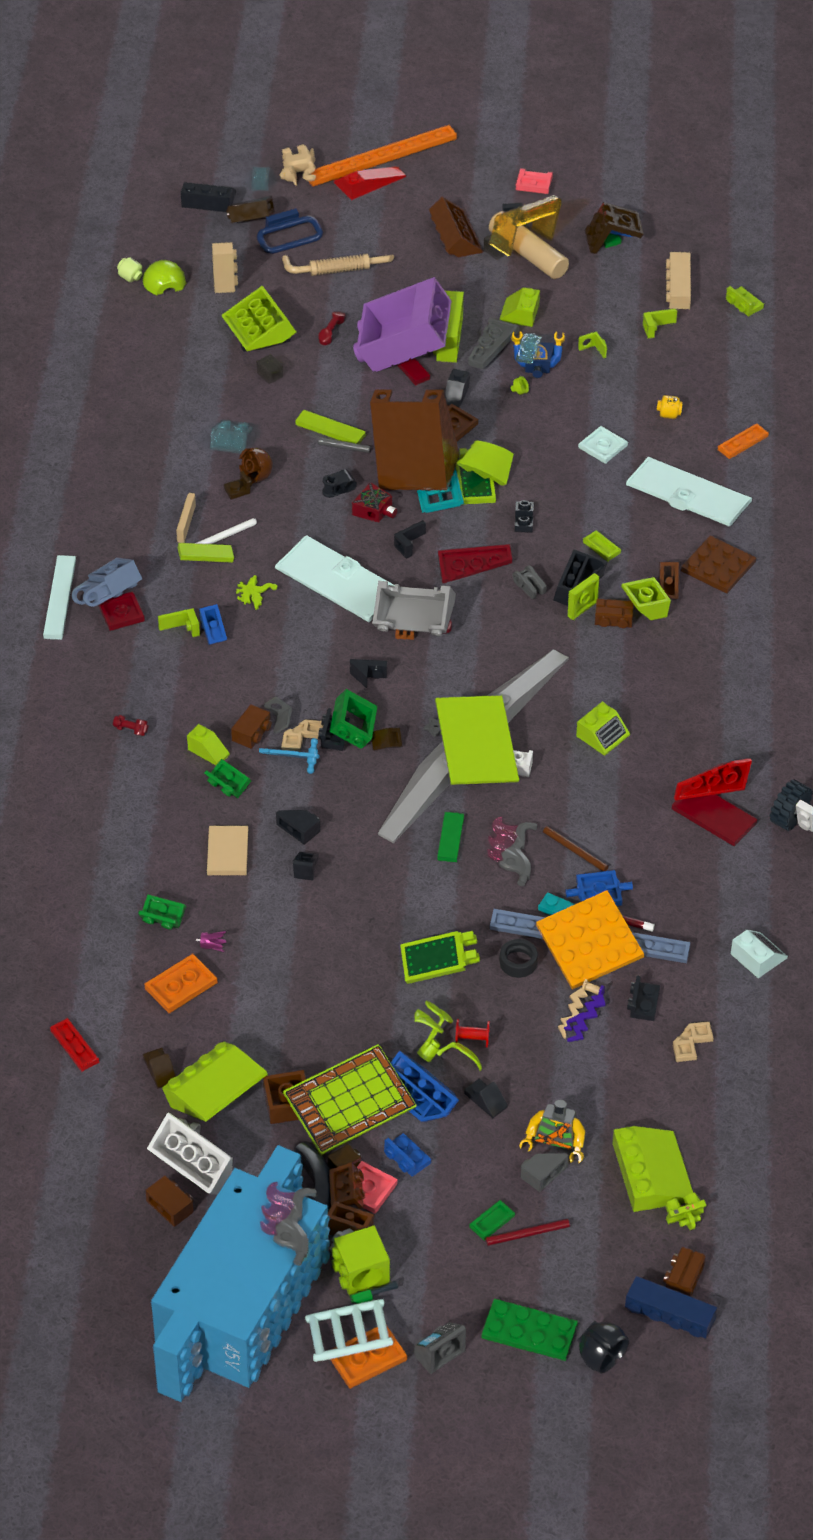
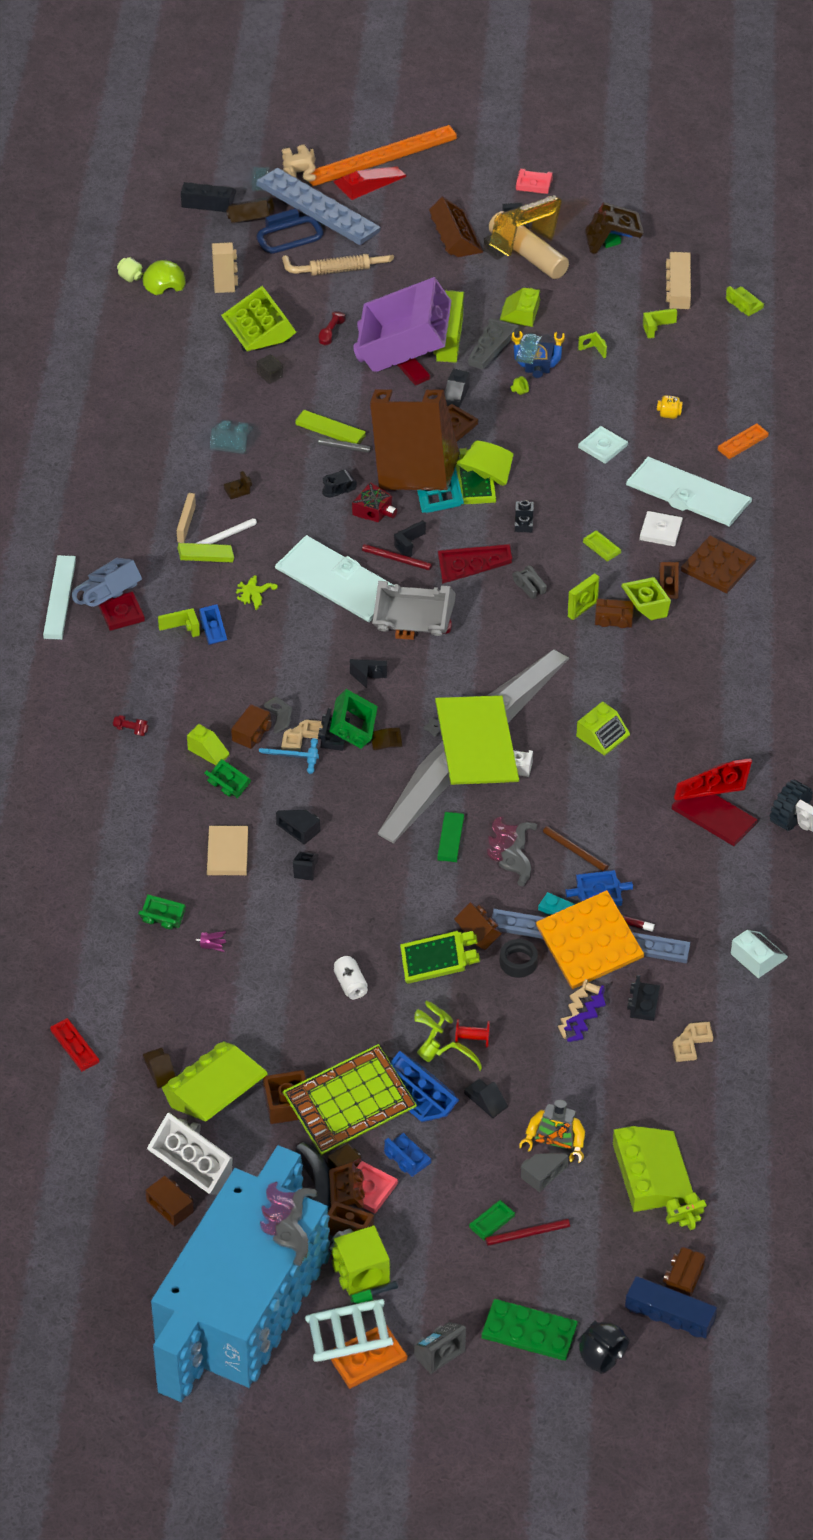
(180, 983): orange plate -> none
(256, 461): reddish brown cylinder -> none
(318, 206): none -> sand blue plate
(350, 977): none -> white piece
(397, 557): none -> dark red bar
(474, 919): none -> reddish brown brick
(577, 570): black wedge -> none
(661, 528): none -> white plate

